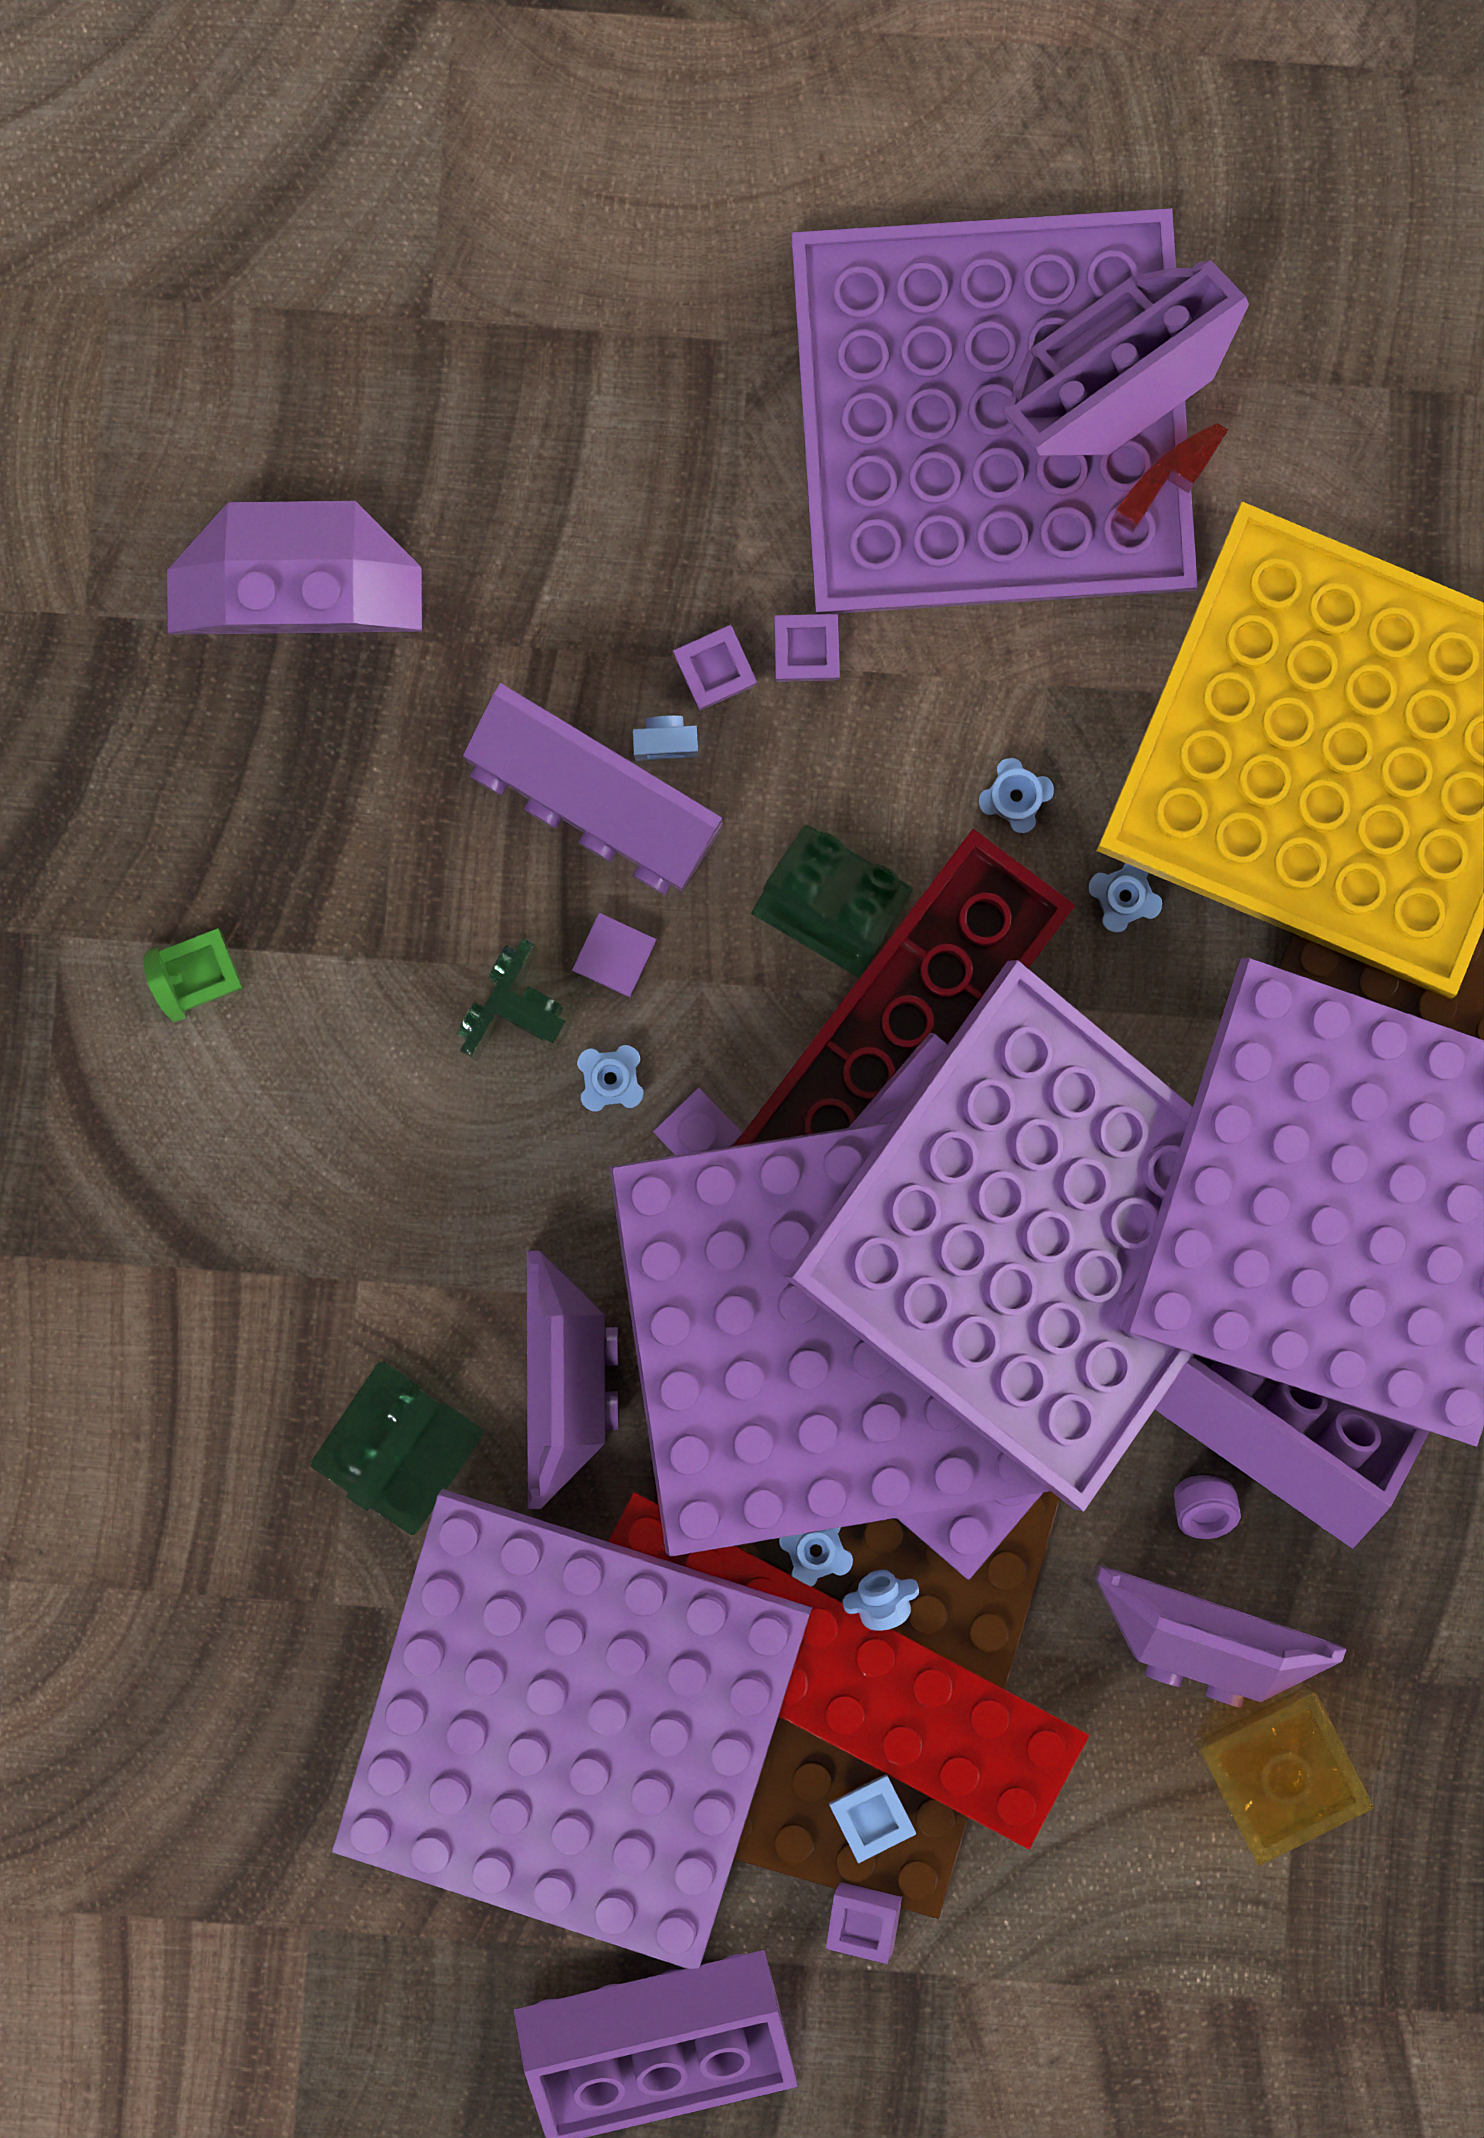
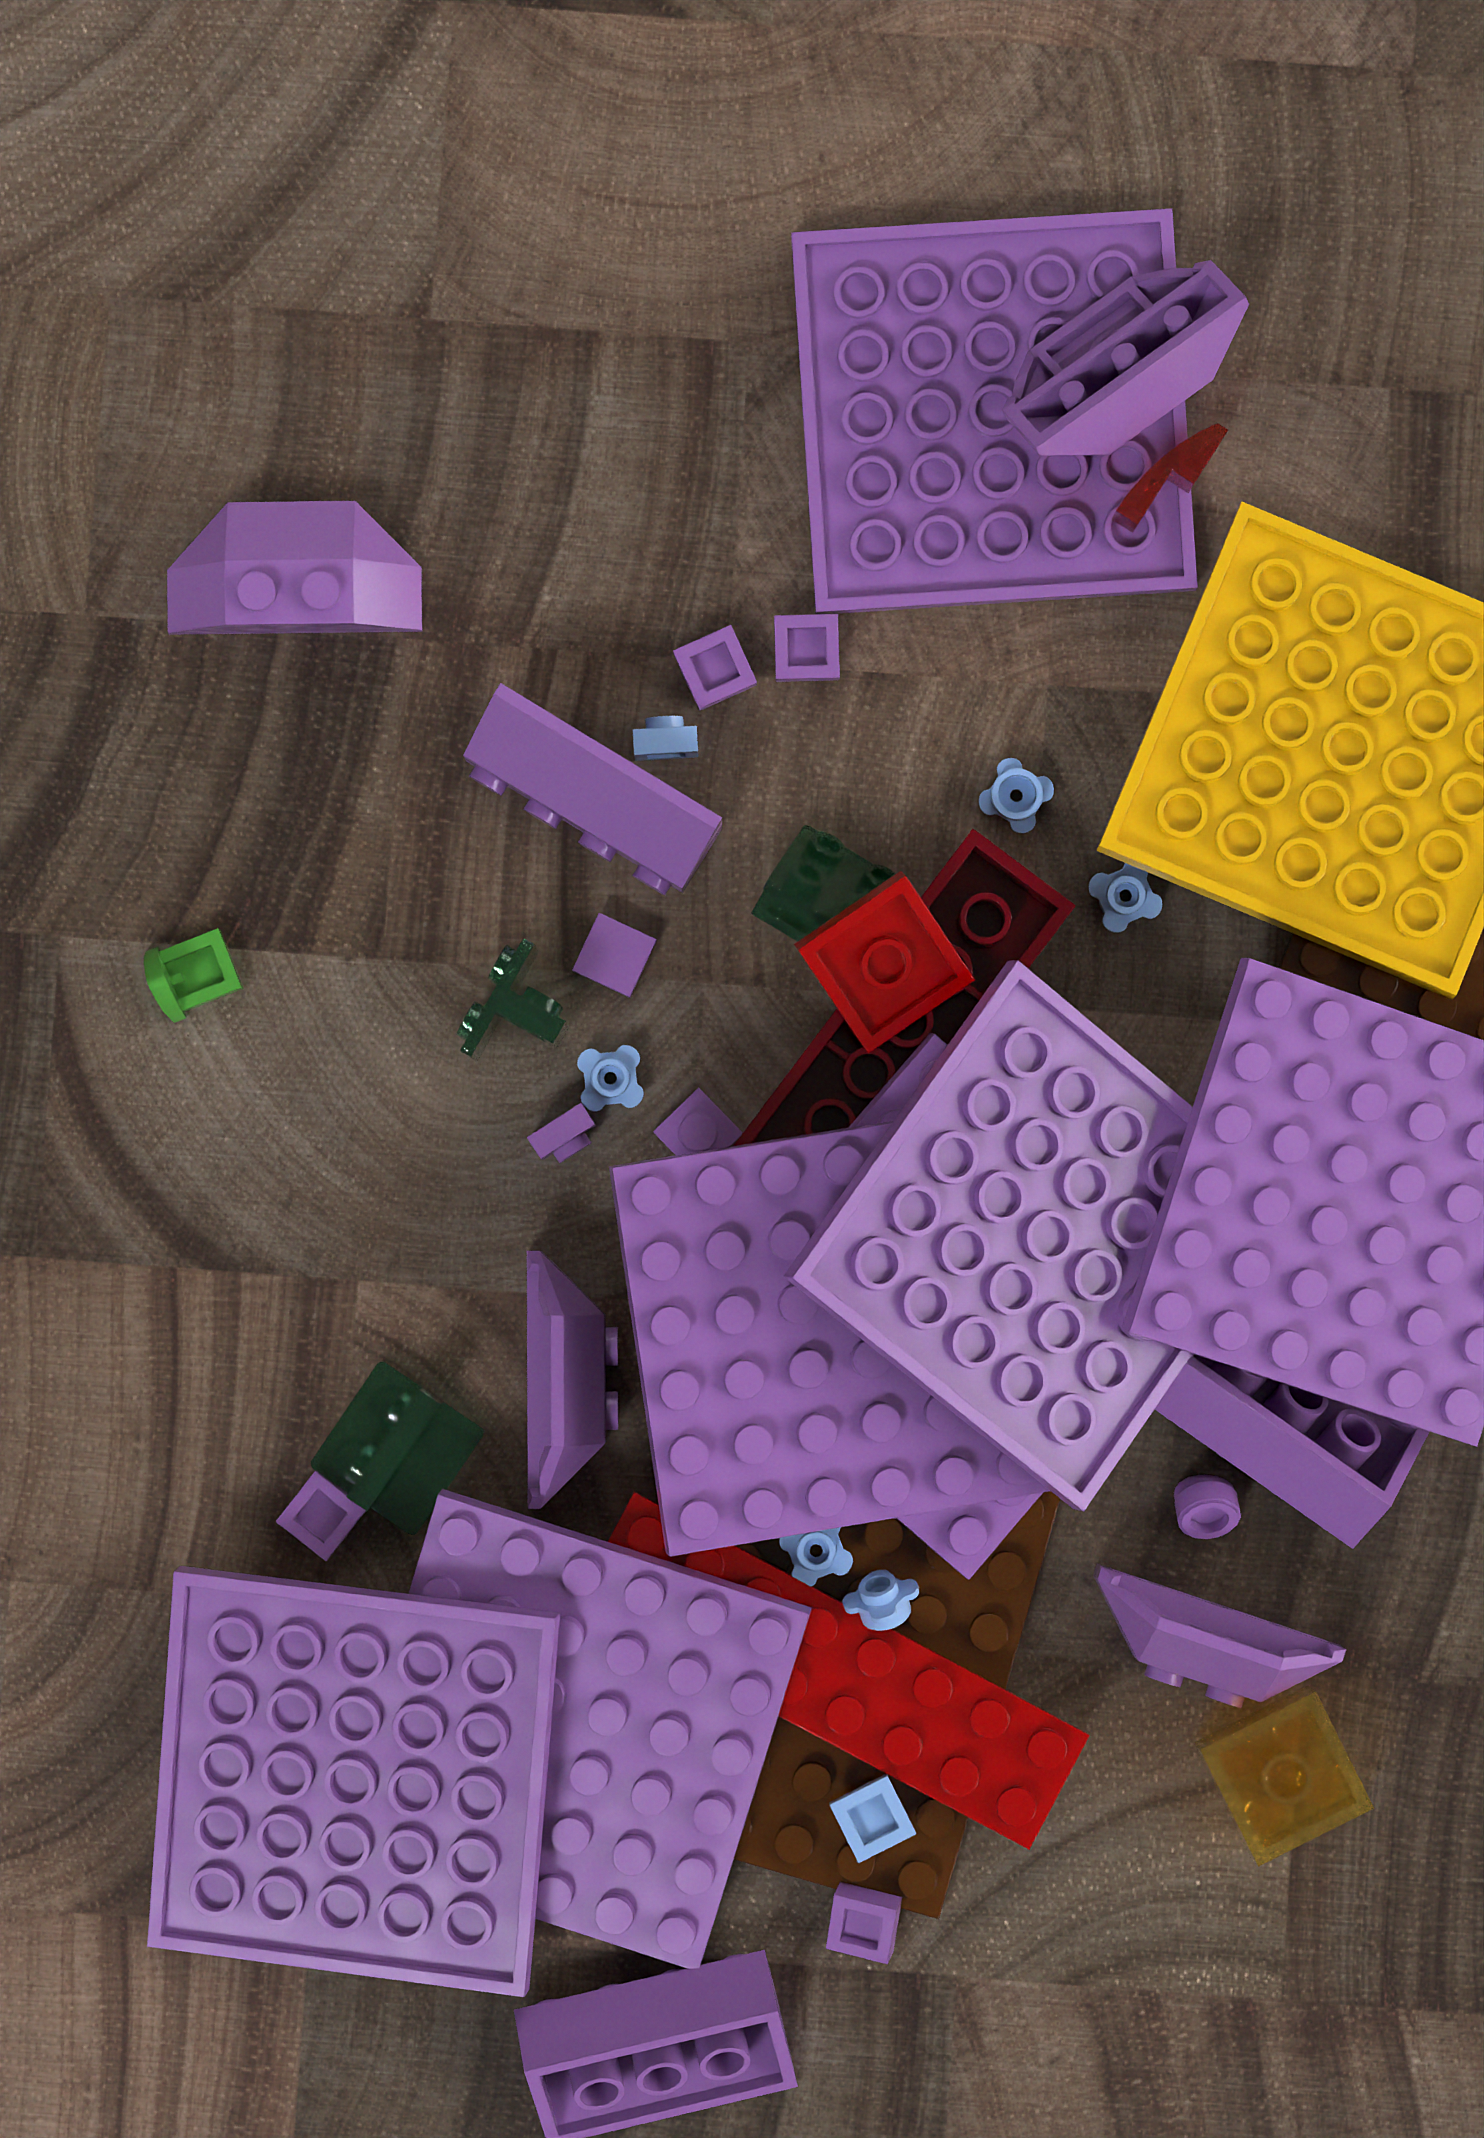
(320, 1515): none -> medium lavender plate
(352, 1780): none -> medium lavender plate
(563, 1135): none -> medium lavender plate
(884, 961): none -> red plate

